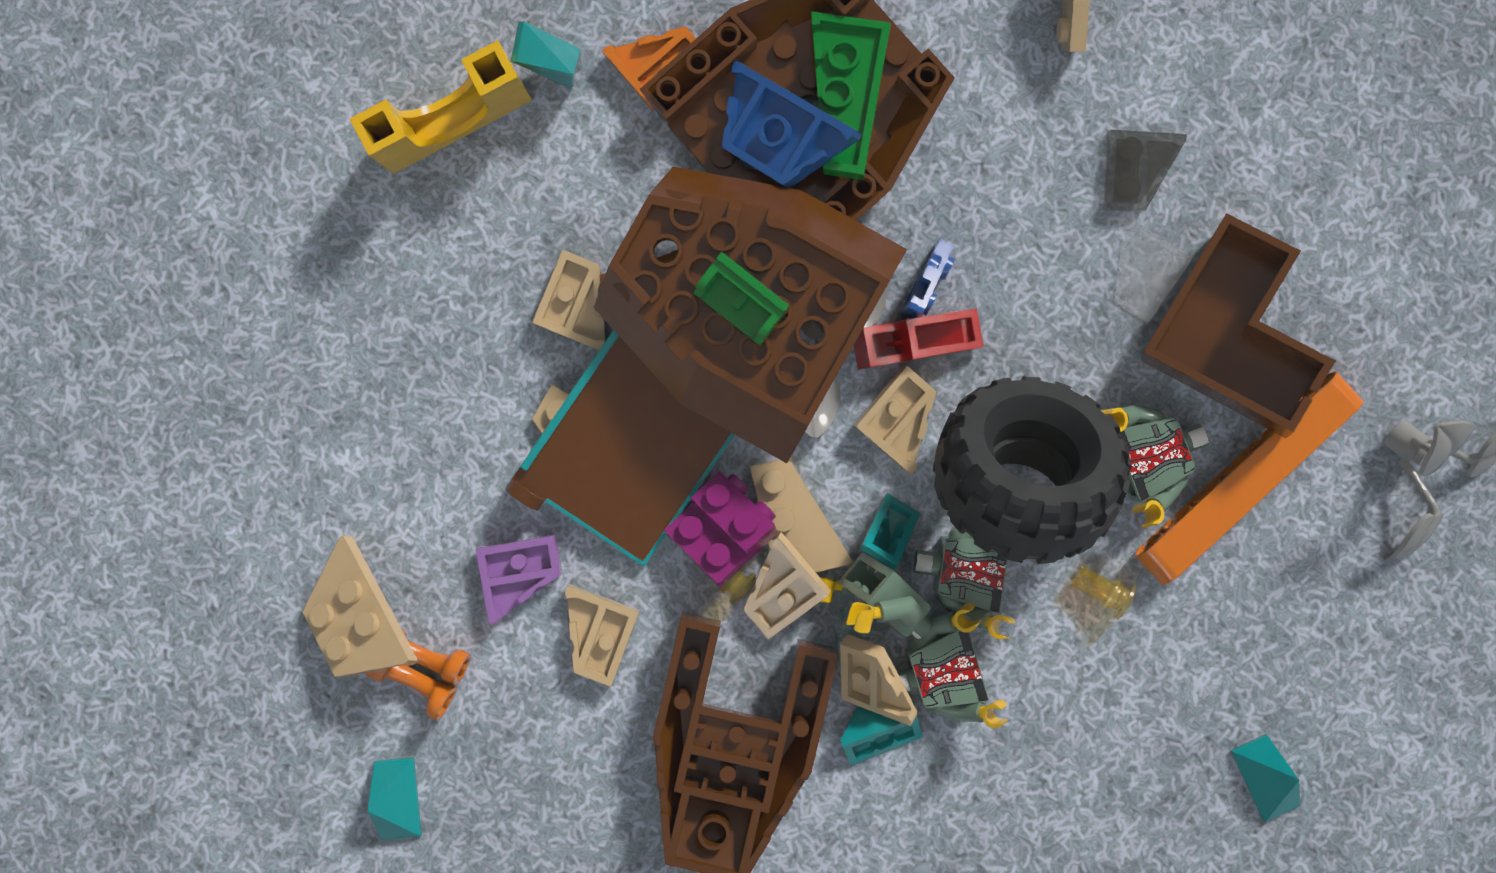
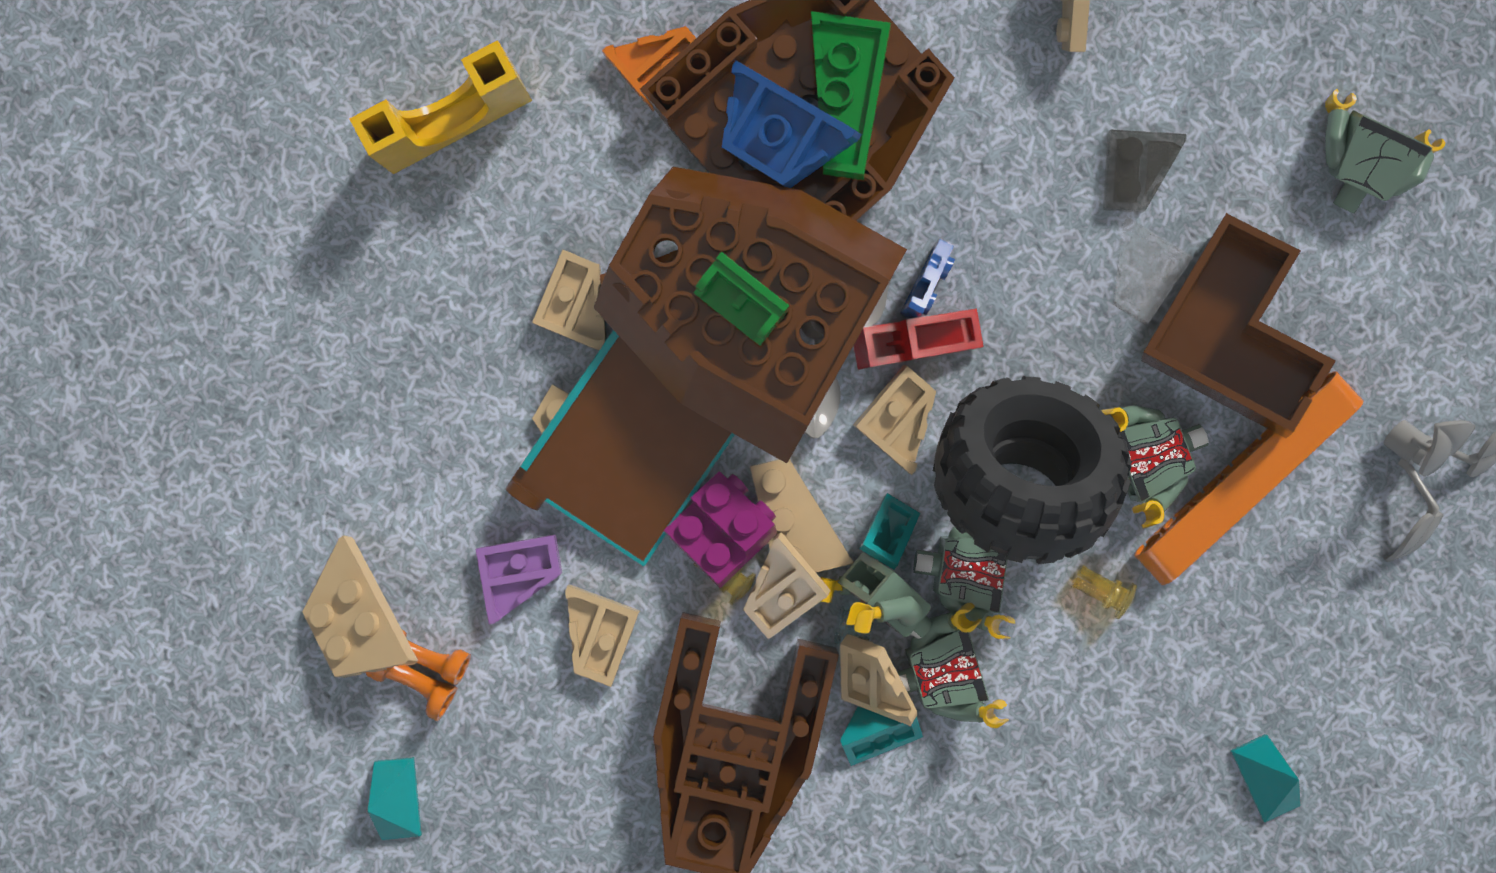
(545, 54): teal slope -> none
(1372, 155): none -> sand green torso

